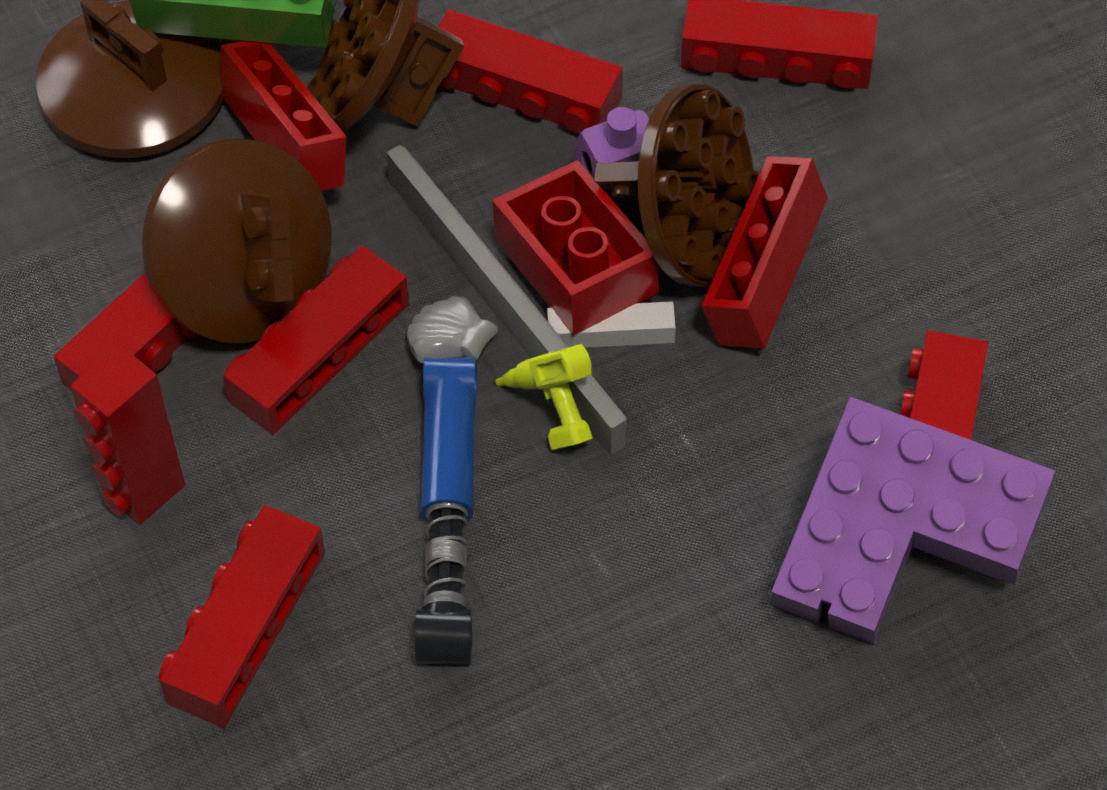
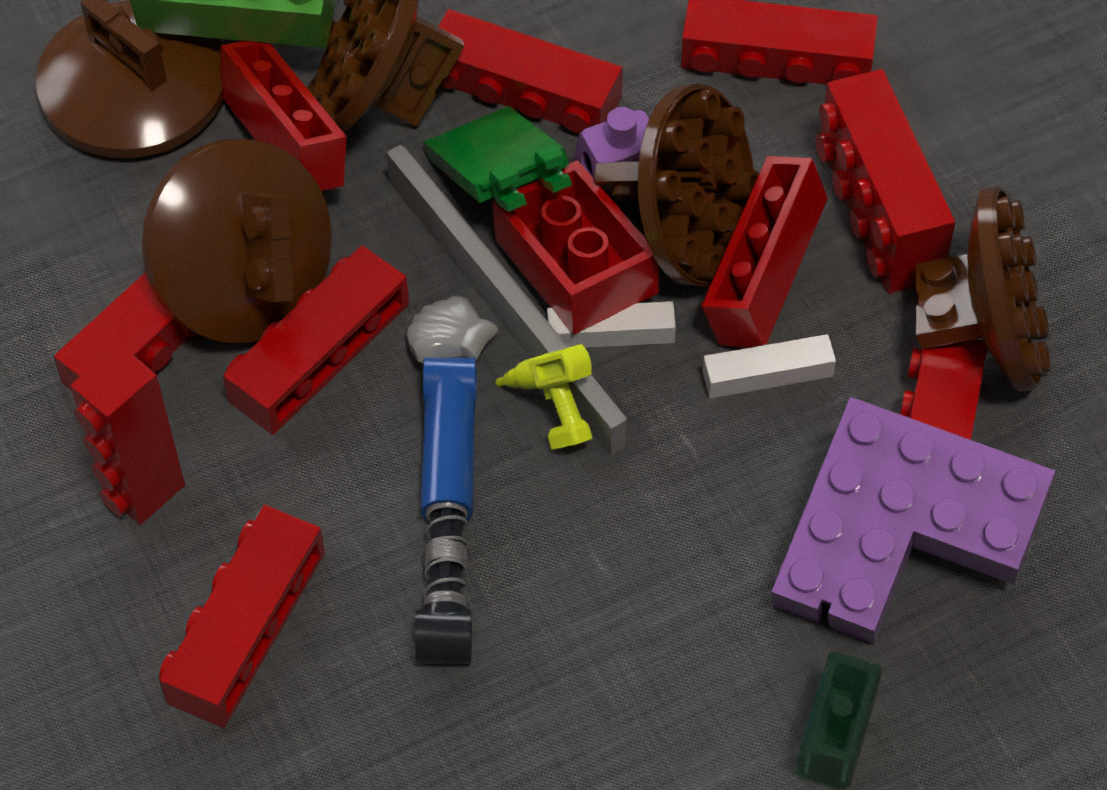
(497, 156): none -> green tile
(768, 366): none -> white piece
(838, 720): none -> clear green brick
(883, 178): none -> red brick
(988, 293): none -> reddish brown bracket

